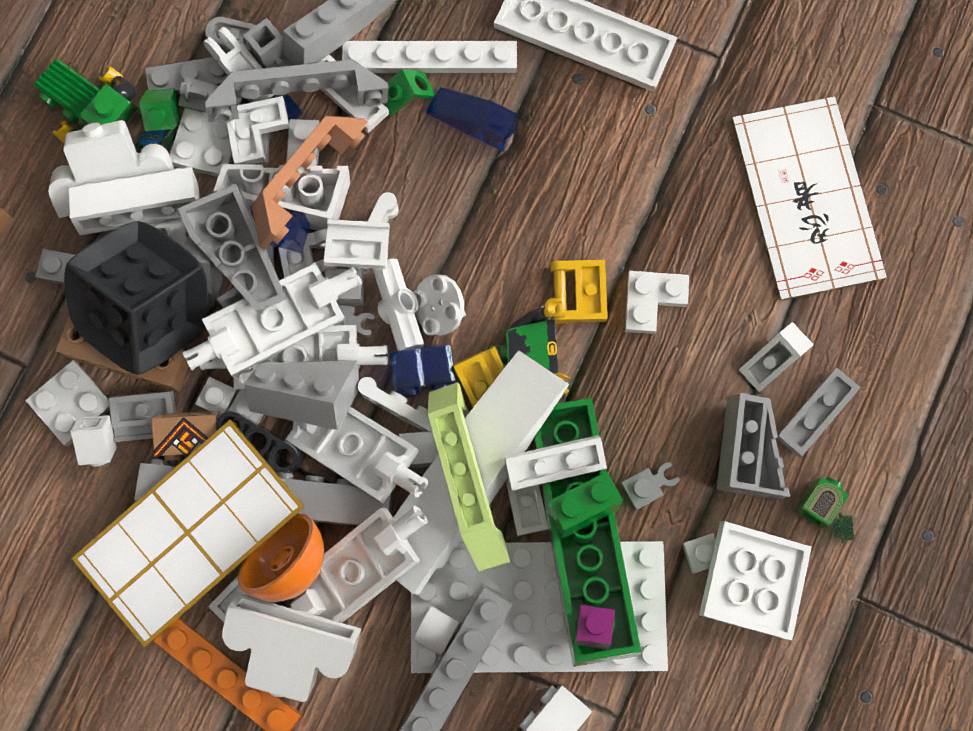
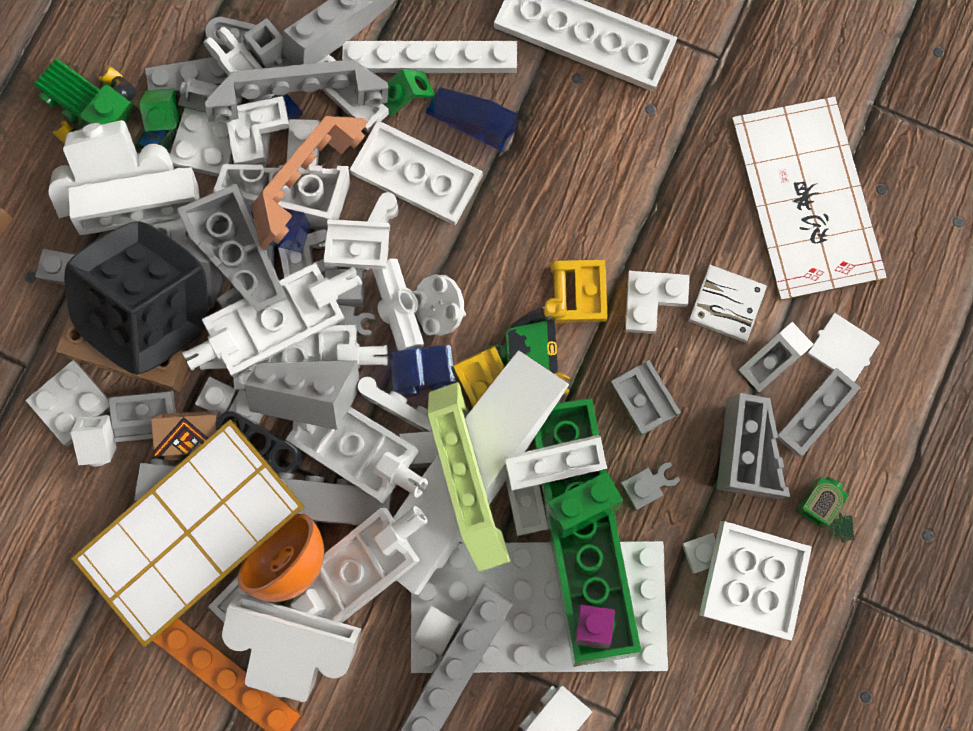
(416, 172): none -> white plate
(645, 398): none -> light grey plate
(727, 303): none -> white tile
(843, 347): none -> white piece

